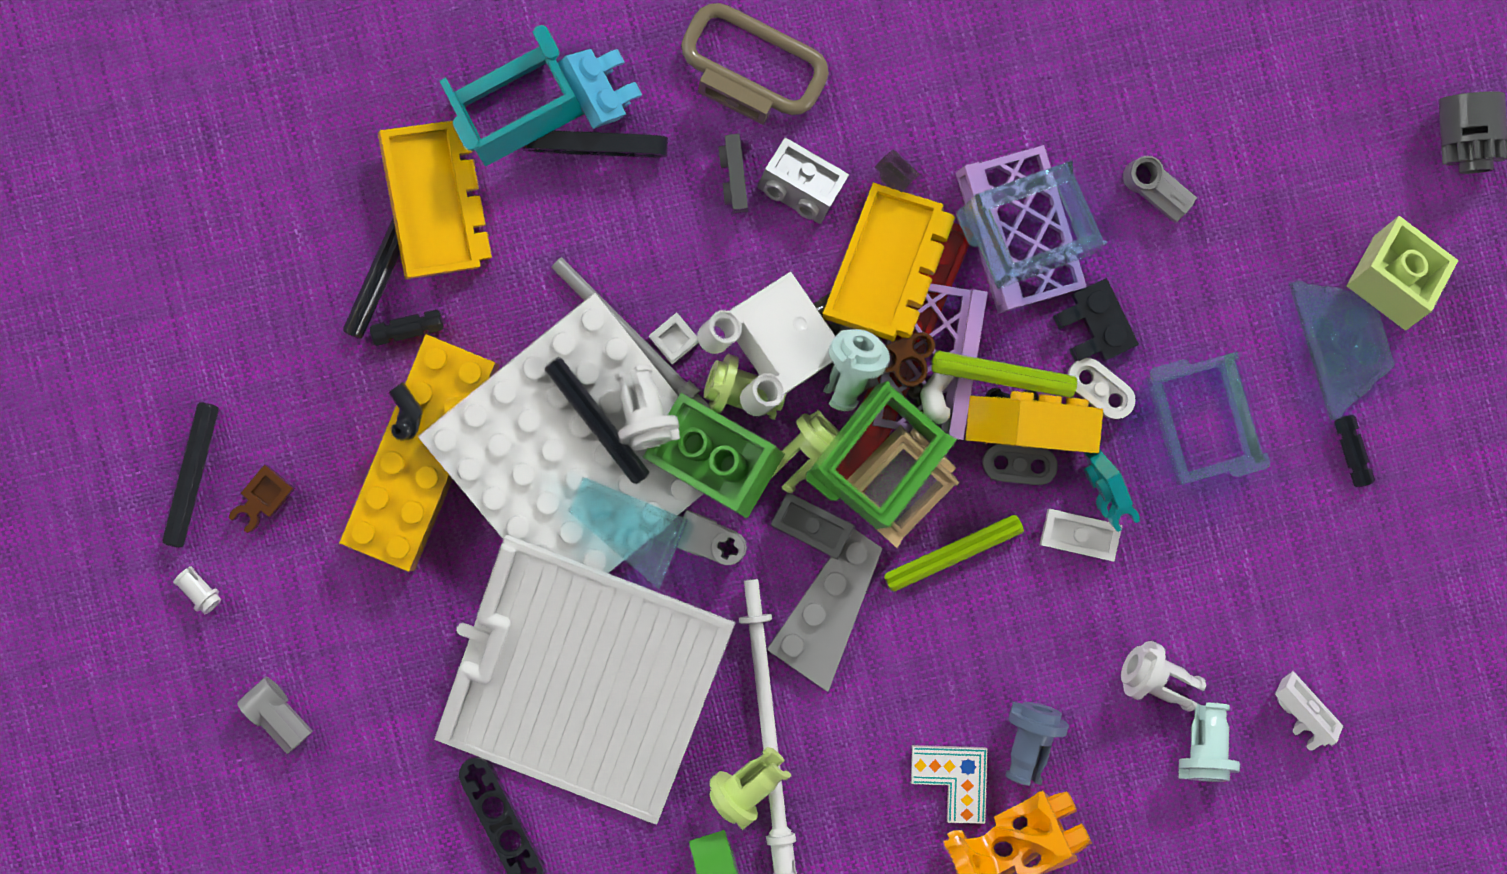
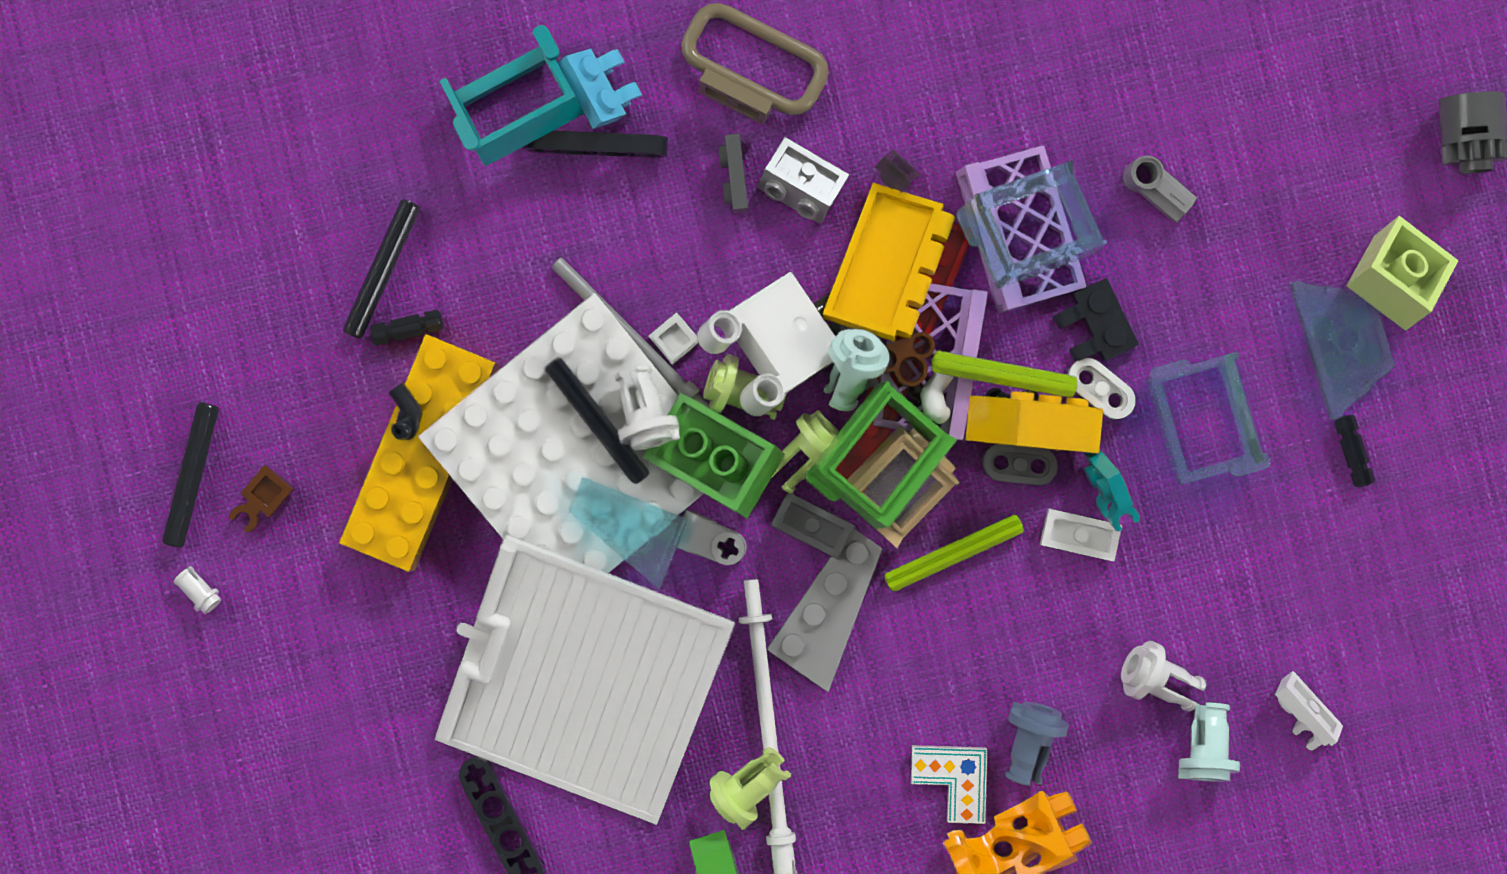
(268, 707): light grey piece -> none
(431, 200): yellow hinge -> none

